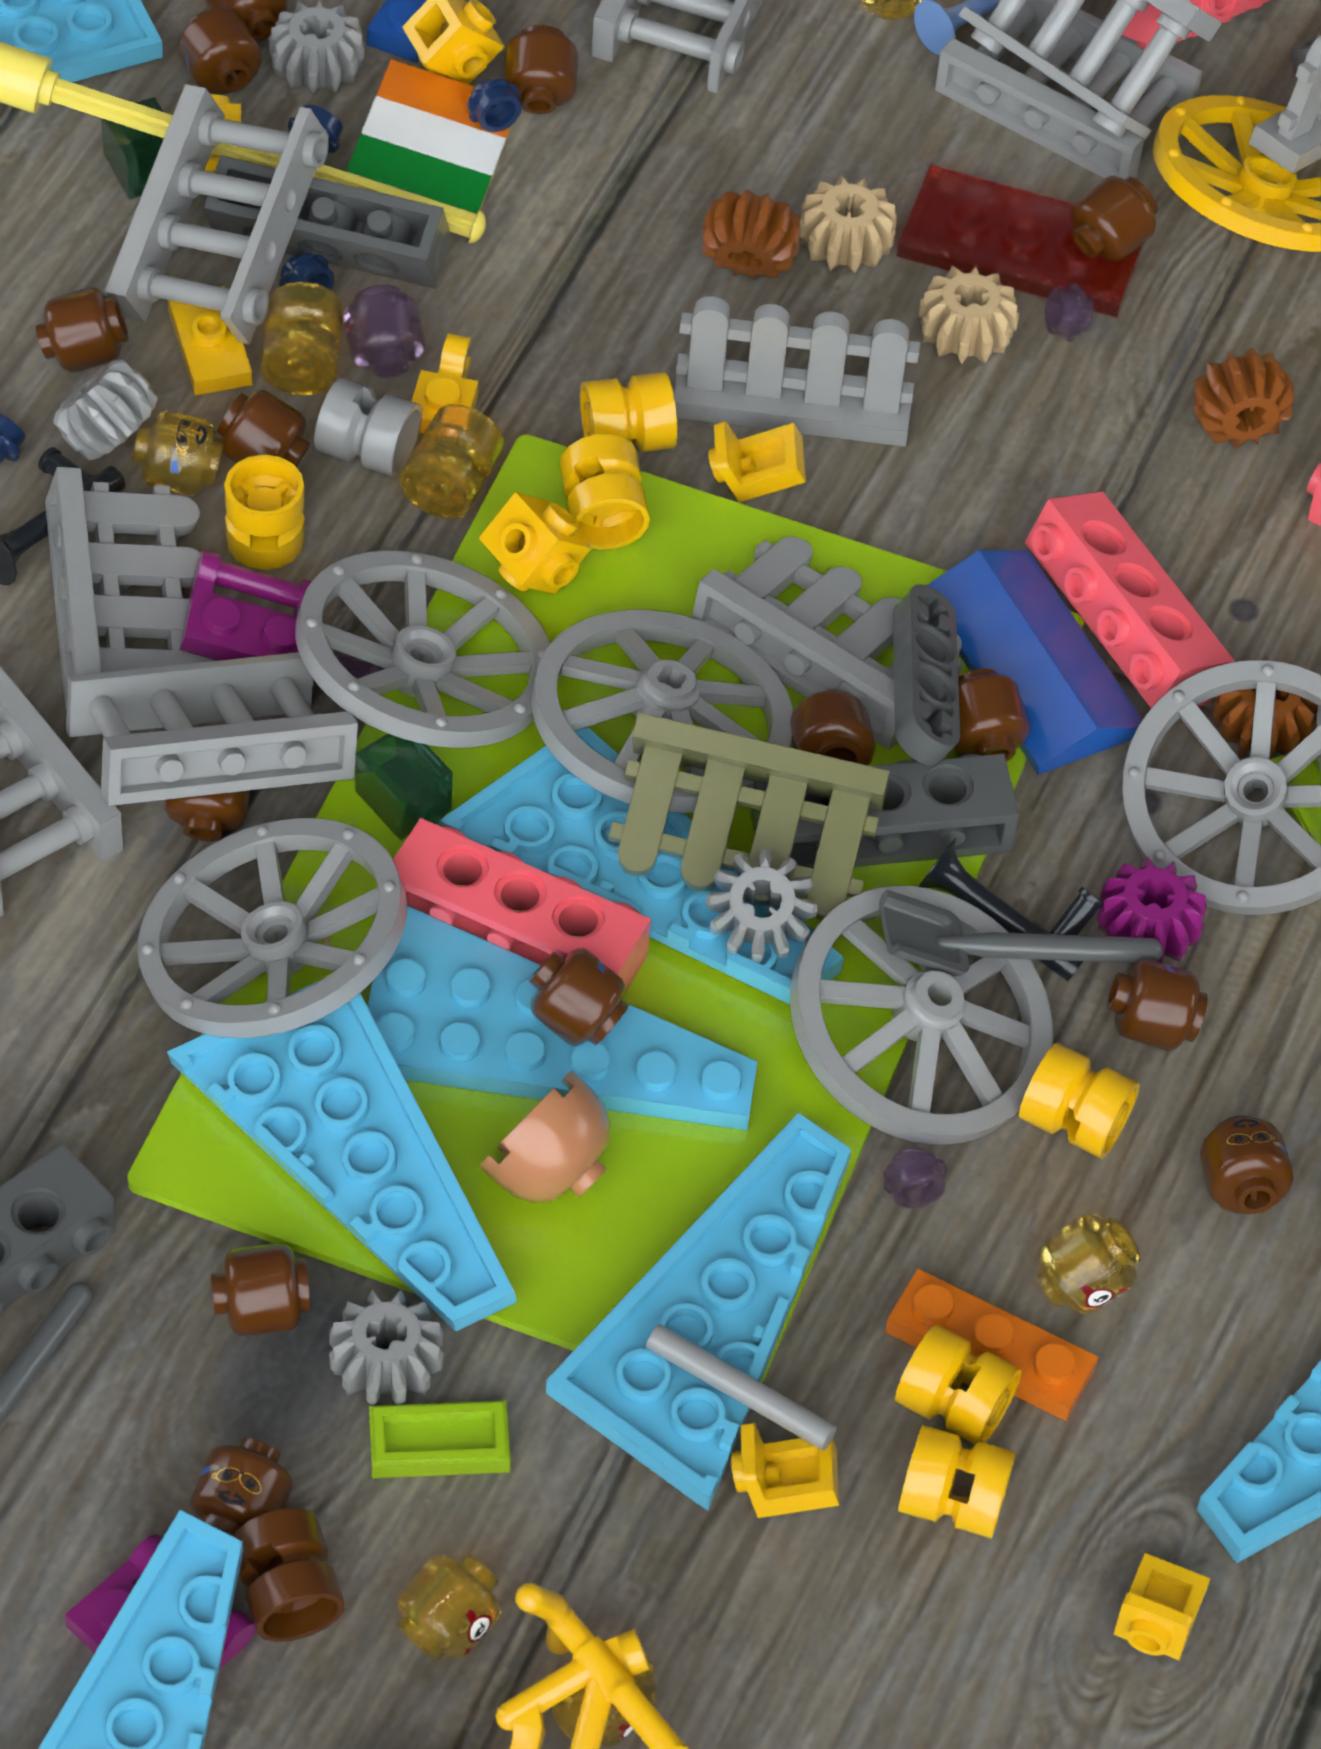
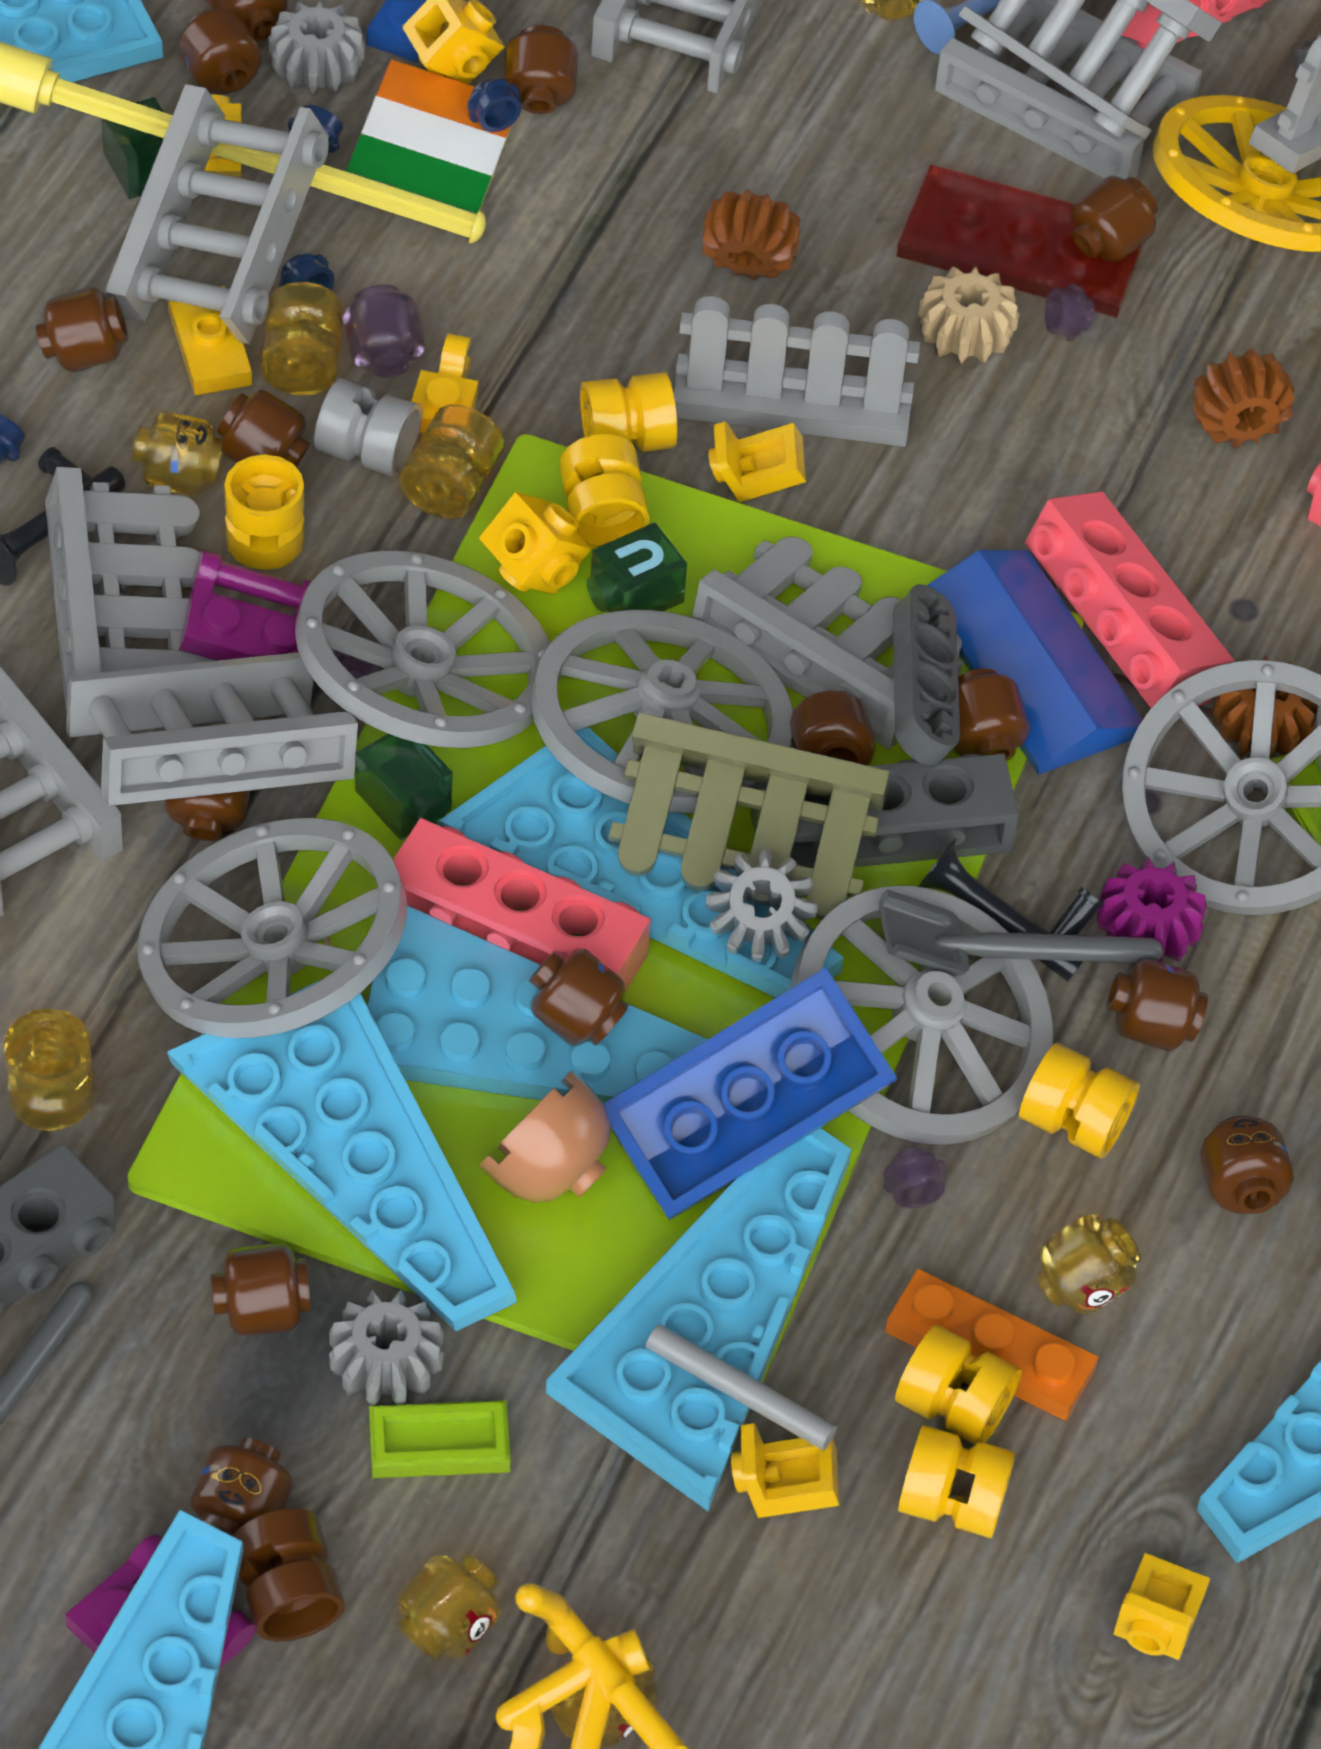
(49, 1069): none -> clear yellow wheel
(105, 409): light grey gear -> none
(348, 226): dark grey brick -> none
(637, 573): none -> clear green brick
(747, 1093): none -> blue slope
(847, 224): tan gear -> none

